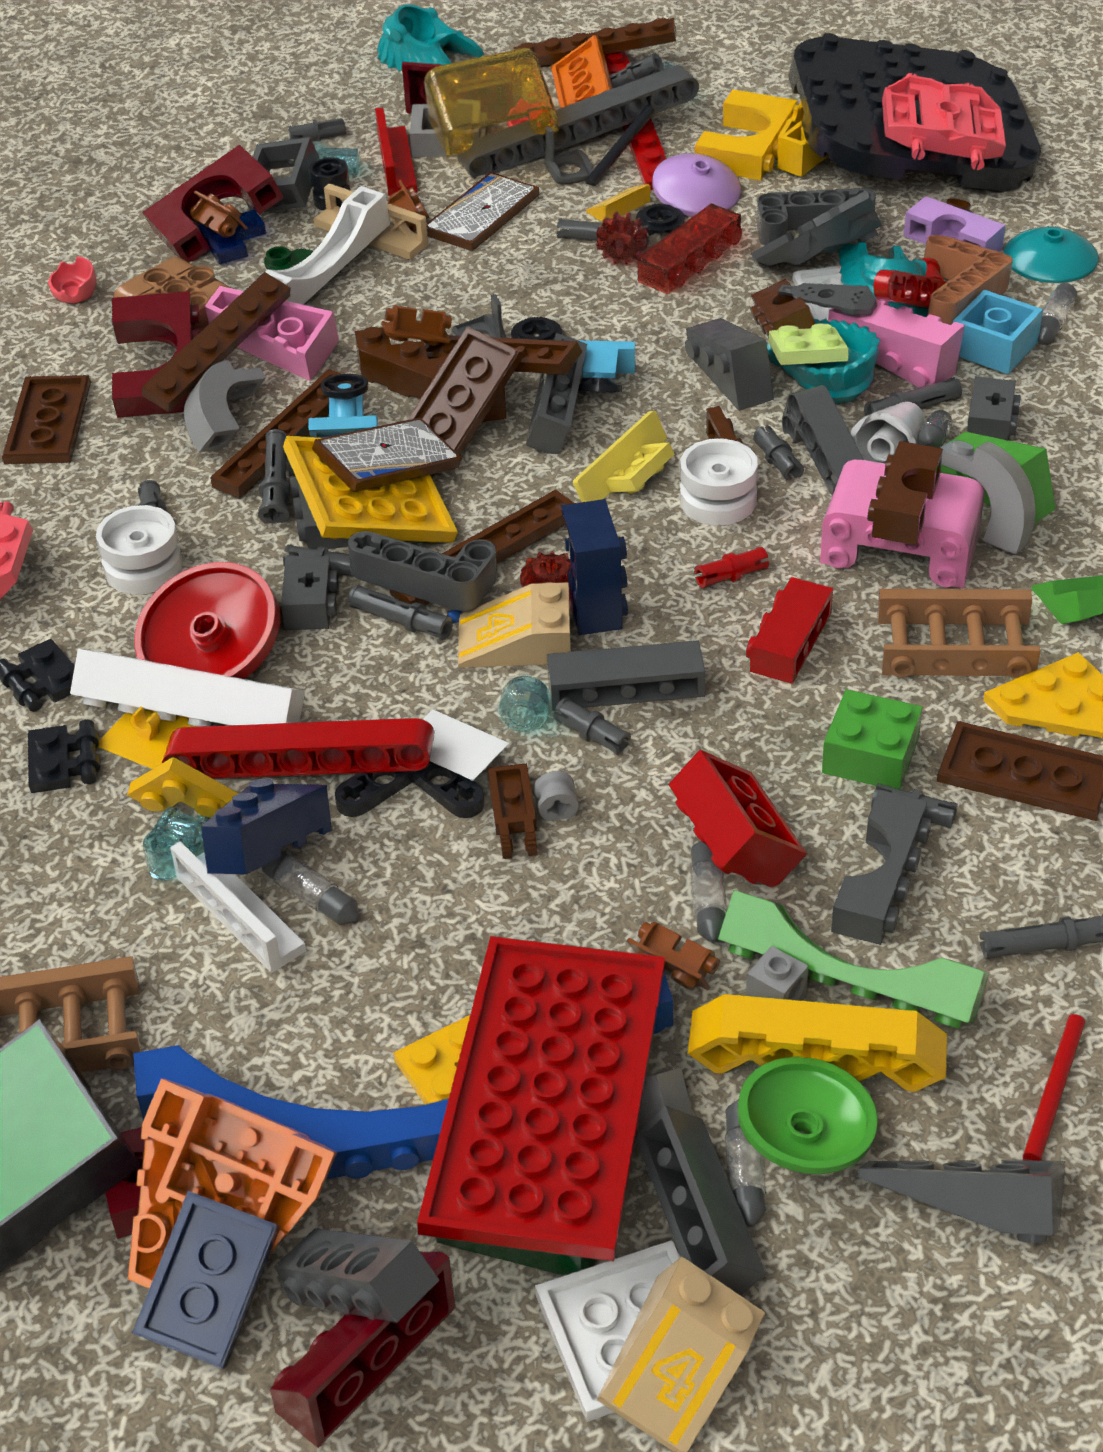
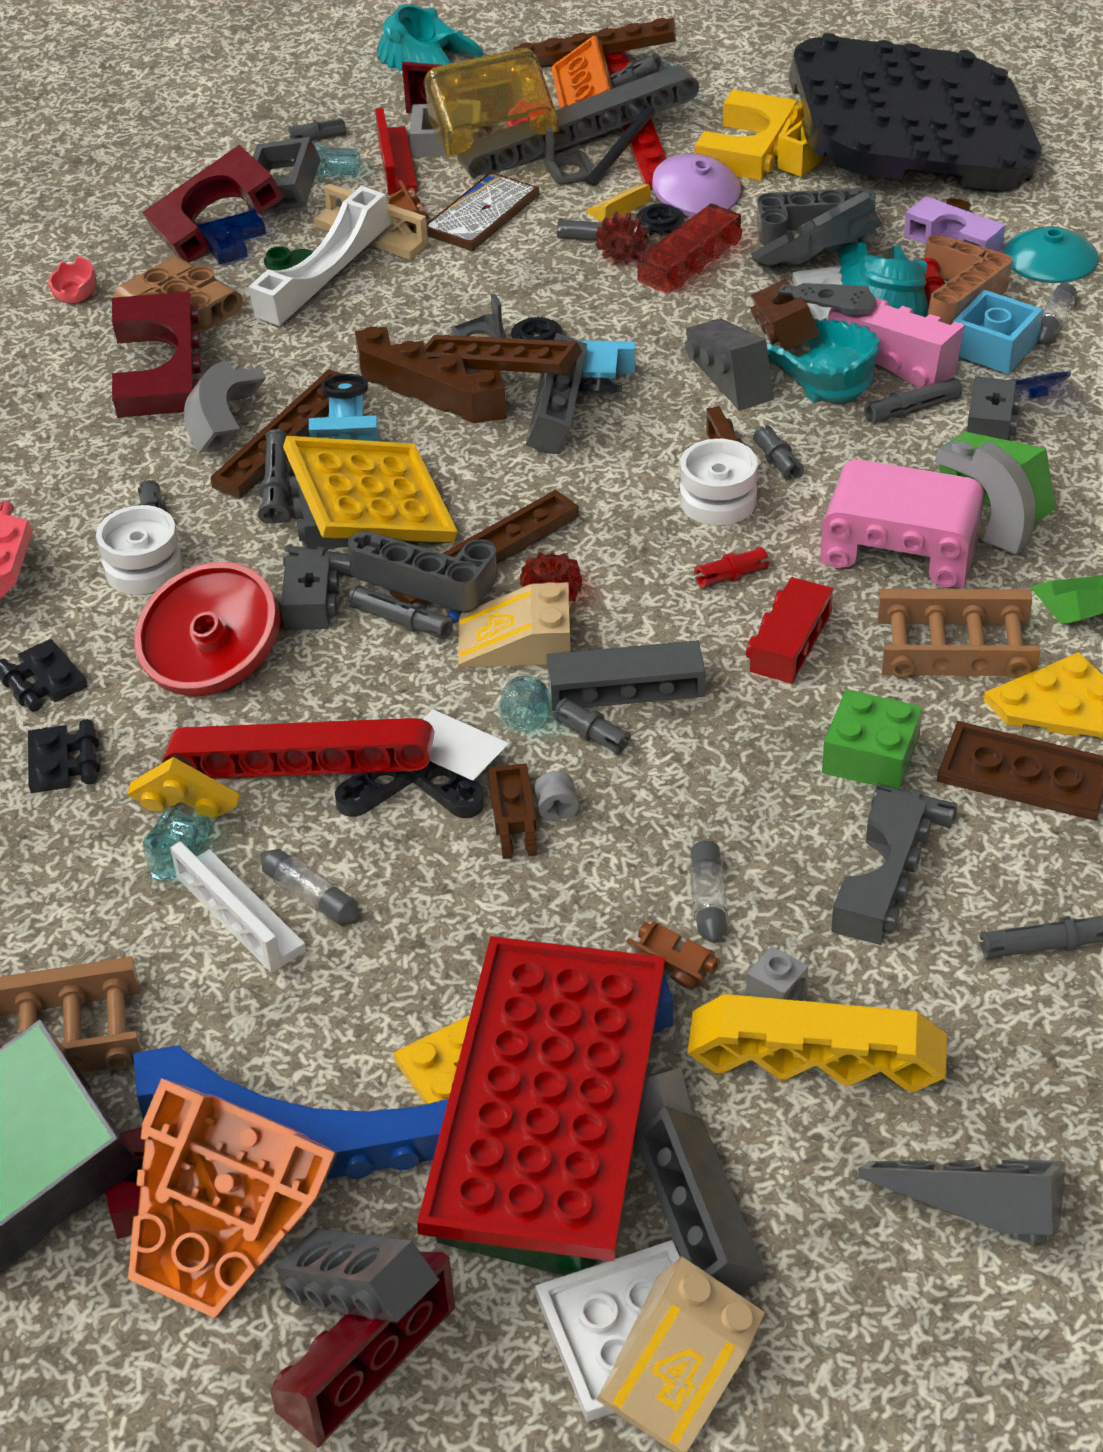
(47, 419): reddish brown tile -> none
(141, 736): yellow piece -> none
(181, 692): white brick -> none
(206, 1280): tile -> none
(213, 214): dark orange hinge -> none
(216, 341): reddish brown plate -> none
(261, 822): dark blue wedge -> none
(290, 338): bright pink wedge -> none
(327, 171): black wheel -> none
(386, 454): tile -> none
(404, 325): dark orange hinge -> none
(466, 387): tile -> none
(595, 567): dark blue wedge -> none
(627, 461): light yellow bracket -> none
(736, 820): red brick -> none
(744, 1169): clear piece -> none
(809, 1098): bright green dish -> none
(810, 345): yellowish green plate -> none
(815, 419): dark grey beam -> none
(881, 431): white cone -> none
(903, 493): reddish brown arch -> none
(905, 288): red beam -> none
(935, 429): piece -> none
(939, 985): bright green arch -> none
(953, 119): coral piece -> none
(1039, 384): none -> clear blue dish
(1054, 1088): red bar -> none

